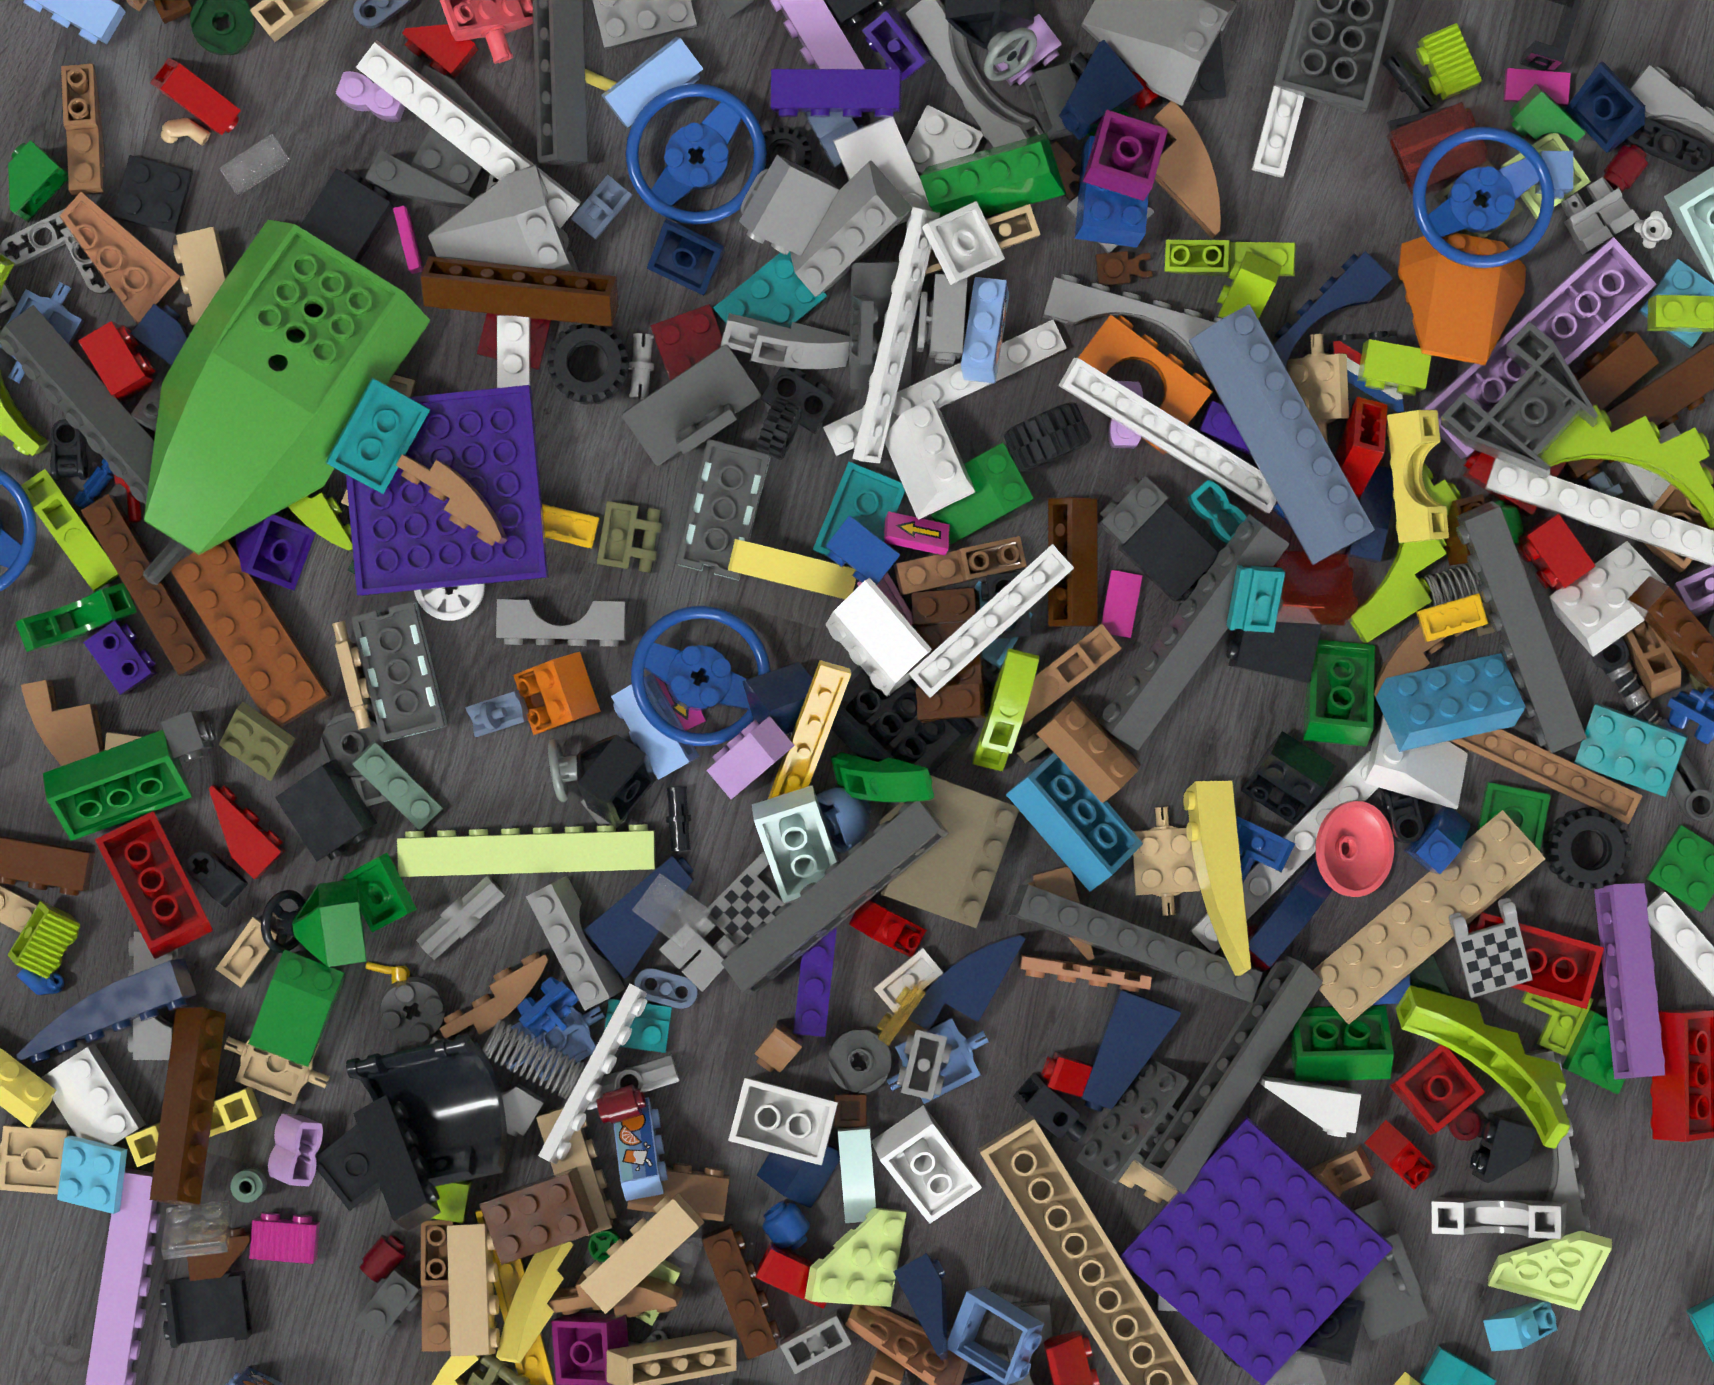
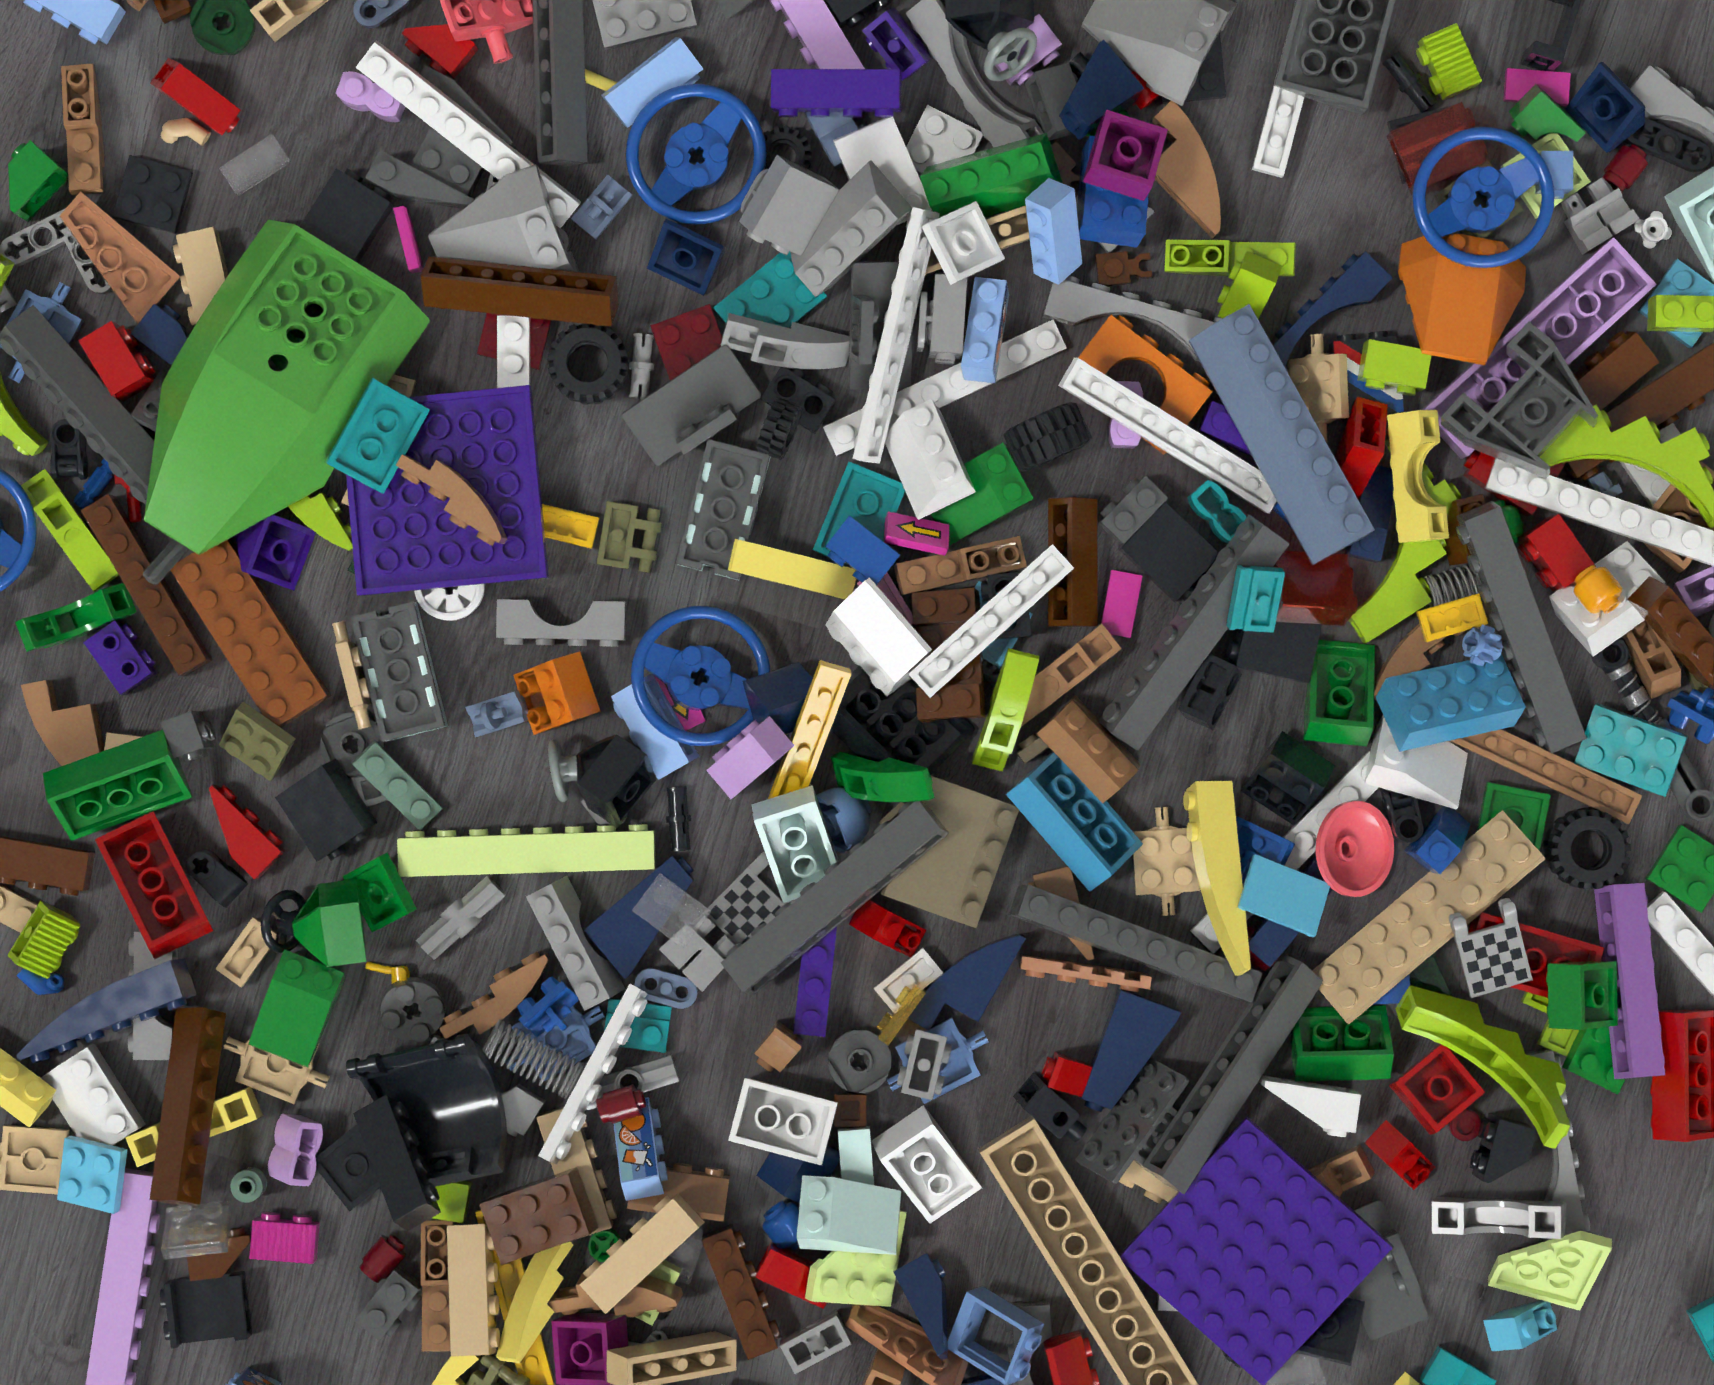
(847, 1216): none -> light aqua slope
(1053, 231): none -> light blue brick
(1210, 691): none -> black brick
(1284, 895): none -> medium azure piece
(1482, 645): none -> medium blue gear
(1582, 995): none -> green slope
(1597, 589): none -> light orange head

